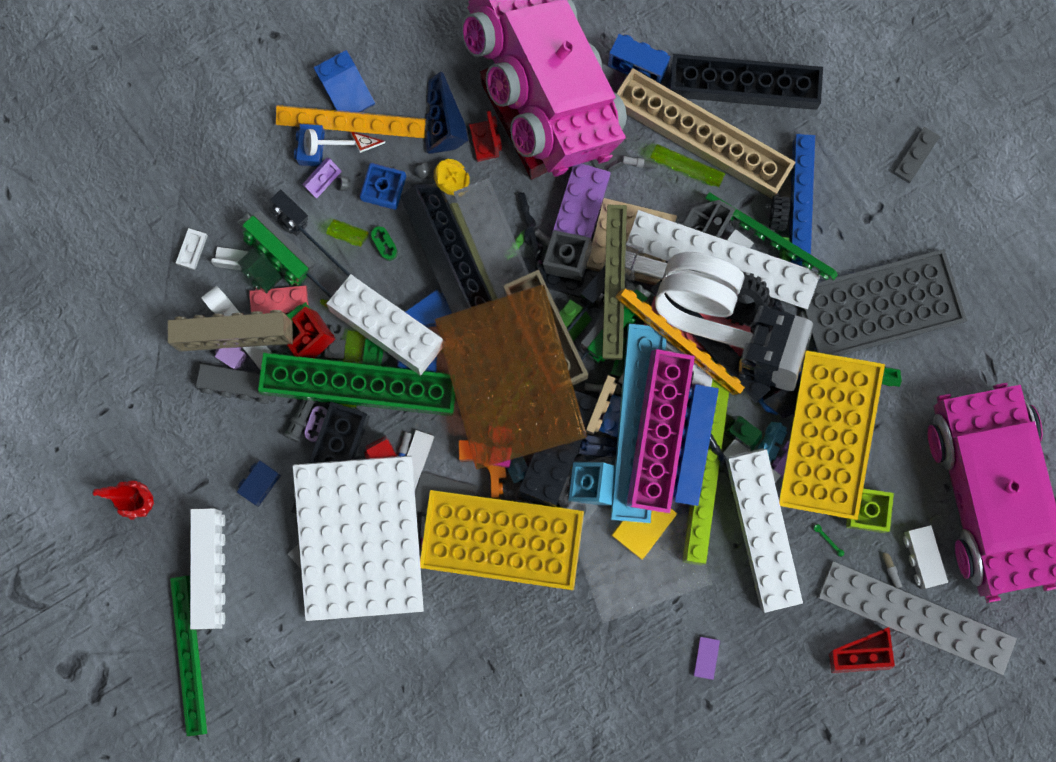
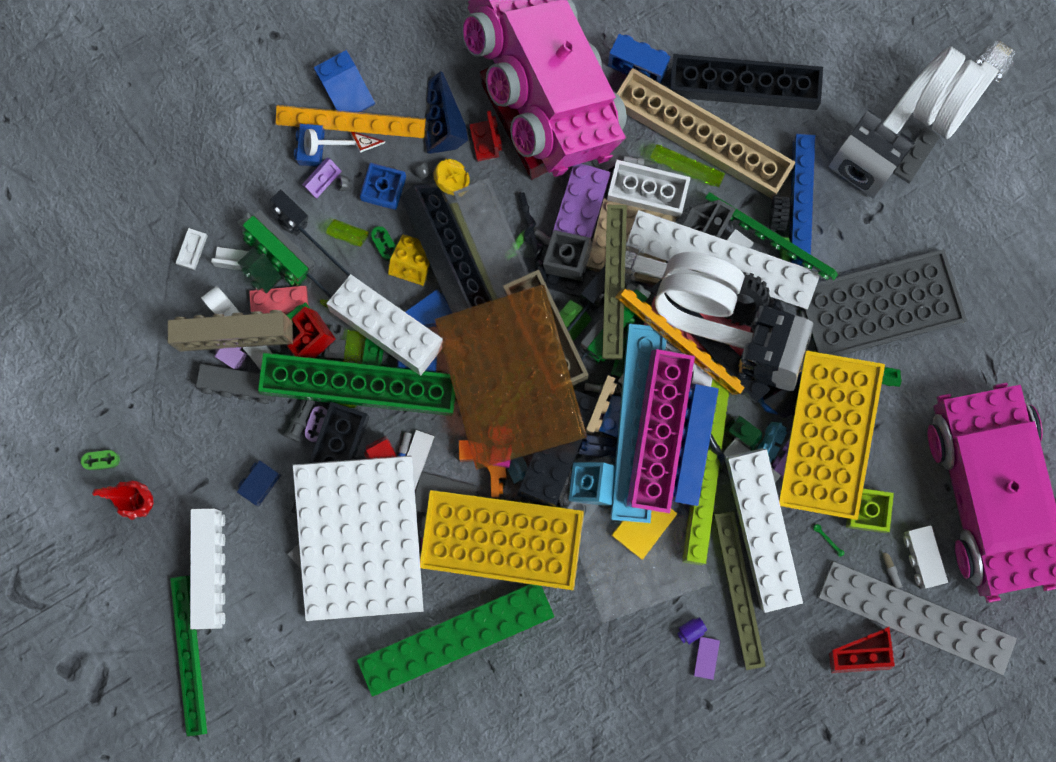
(100, 455): none -> bright green beam
(409, 261): none -> yellow bracket
(455, 638): none -> green brick
(648, 188): none -> white brick
(692, 630): none -> dark purple brick
(739, 590): none -> olive plate
(939, 95): none -> piece

